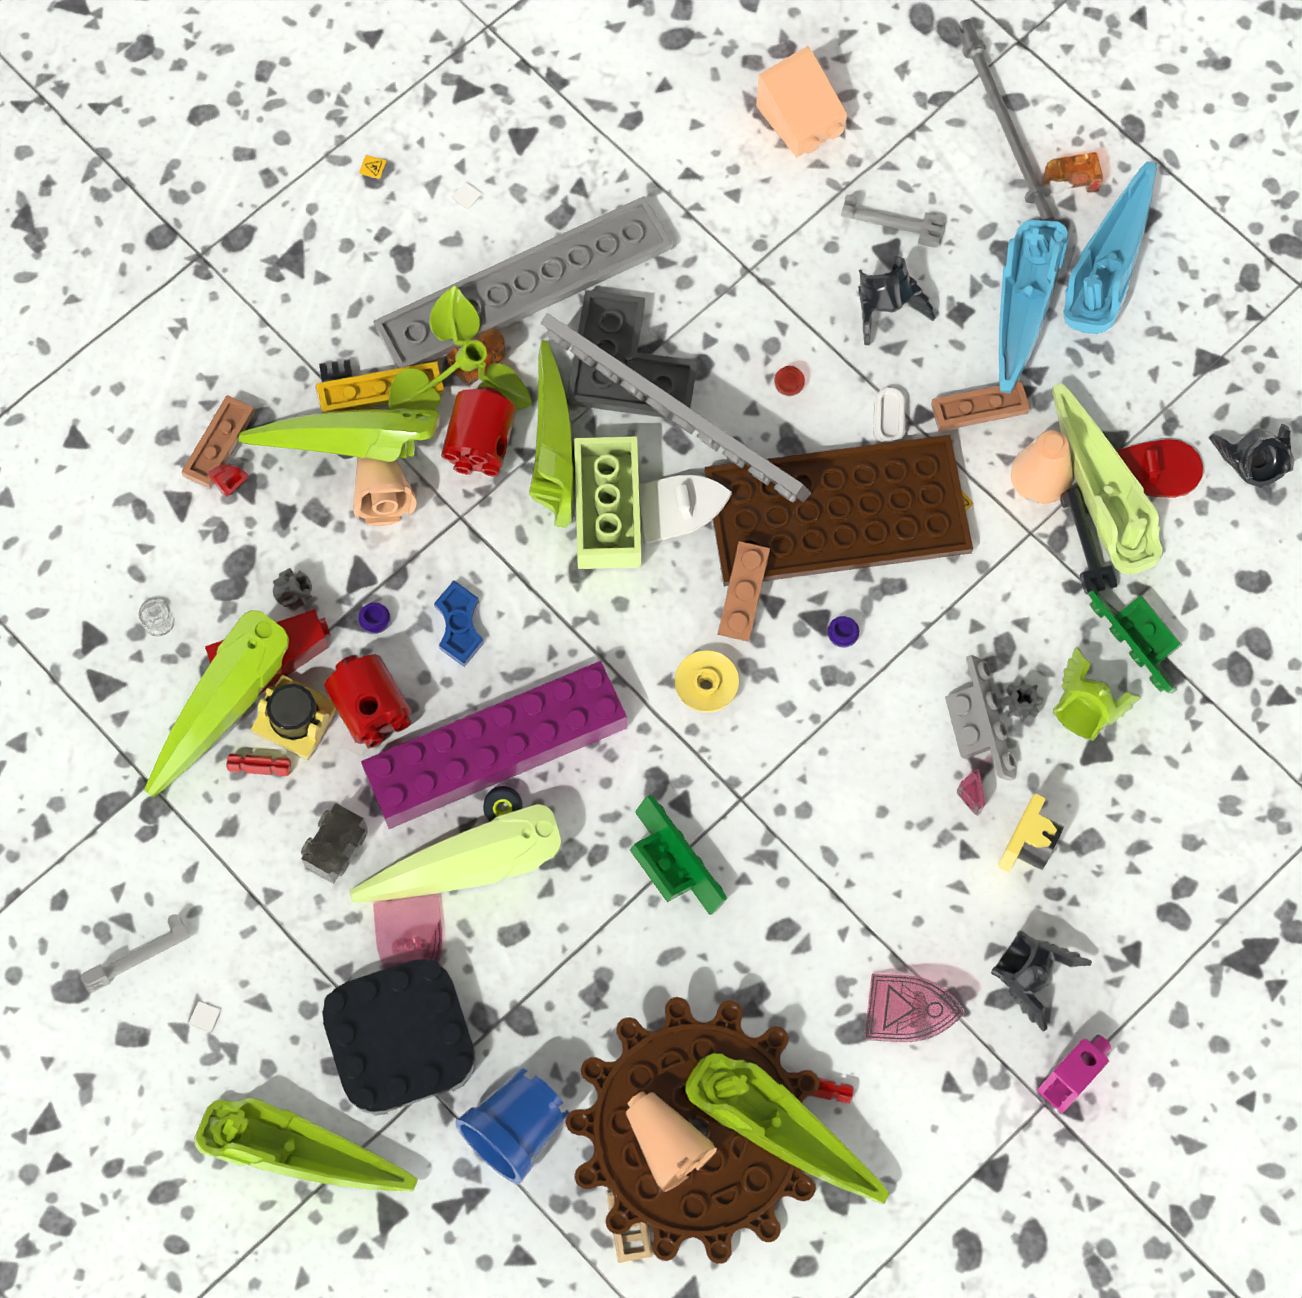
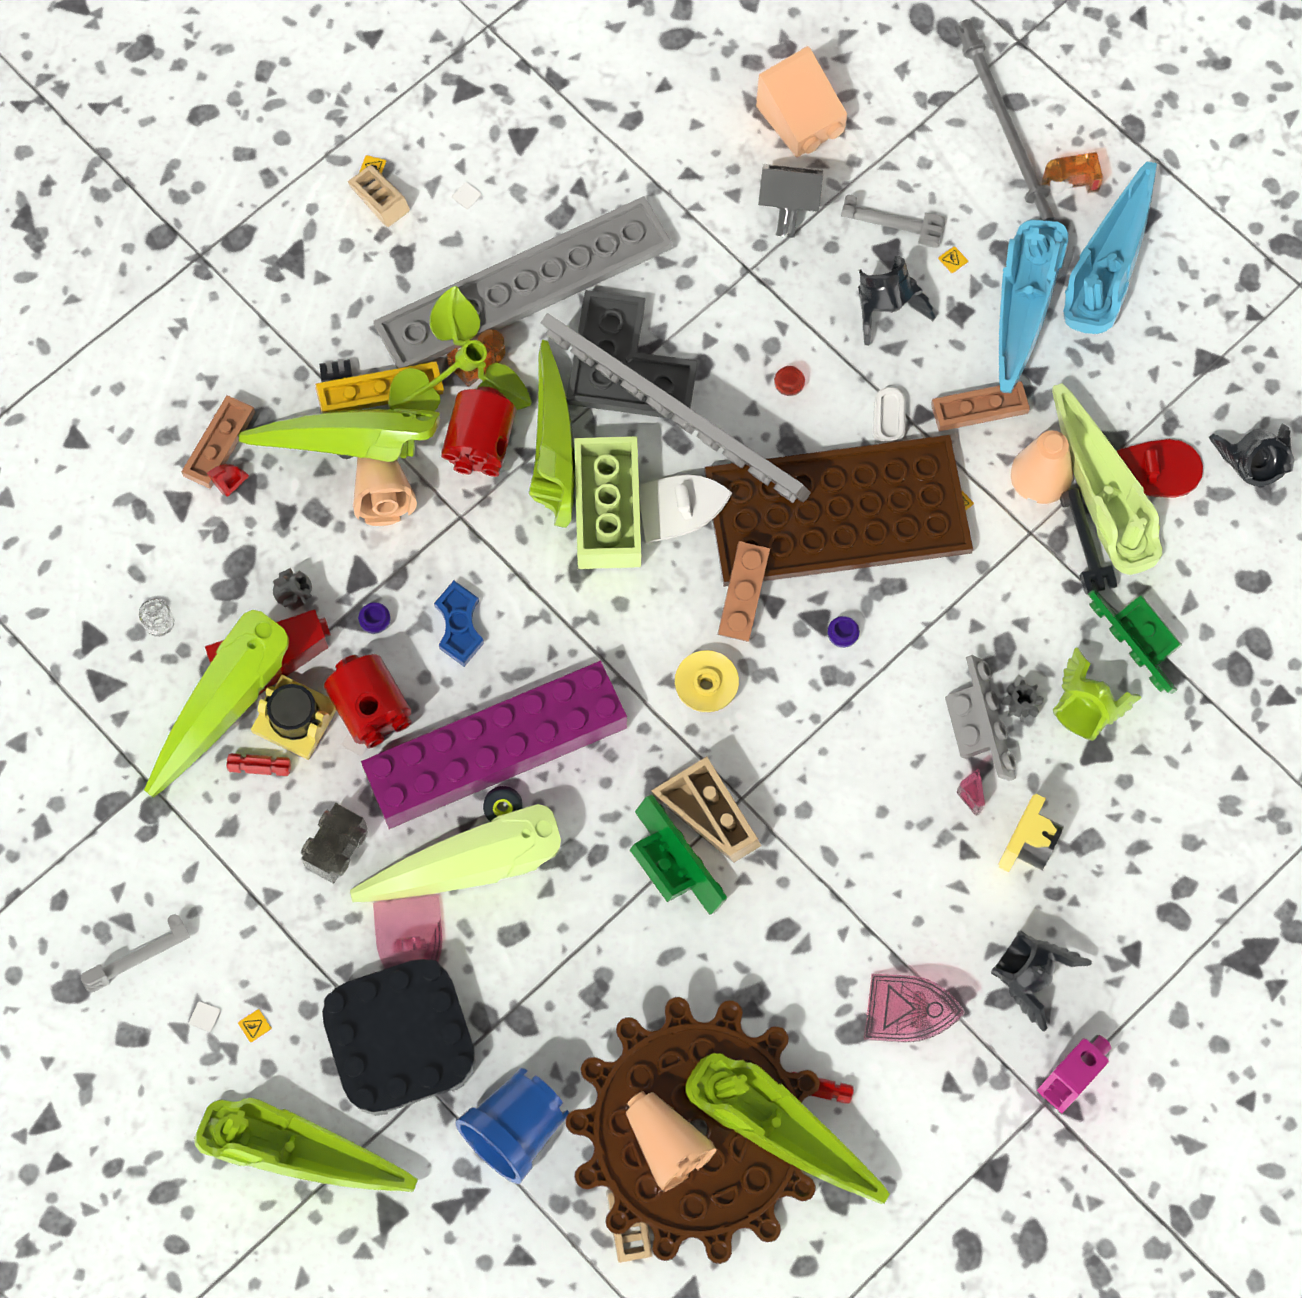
(254, 1025): none -> yellow sticker
(388, 210): none -> tan slope
(709, 809): none -> tan wedge
(790, 191): none -> dark grey brick
(953, 259): none -> yellow sticker

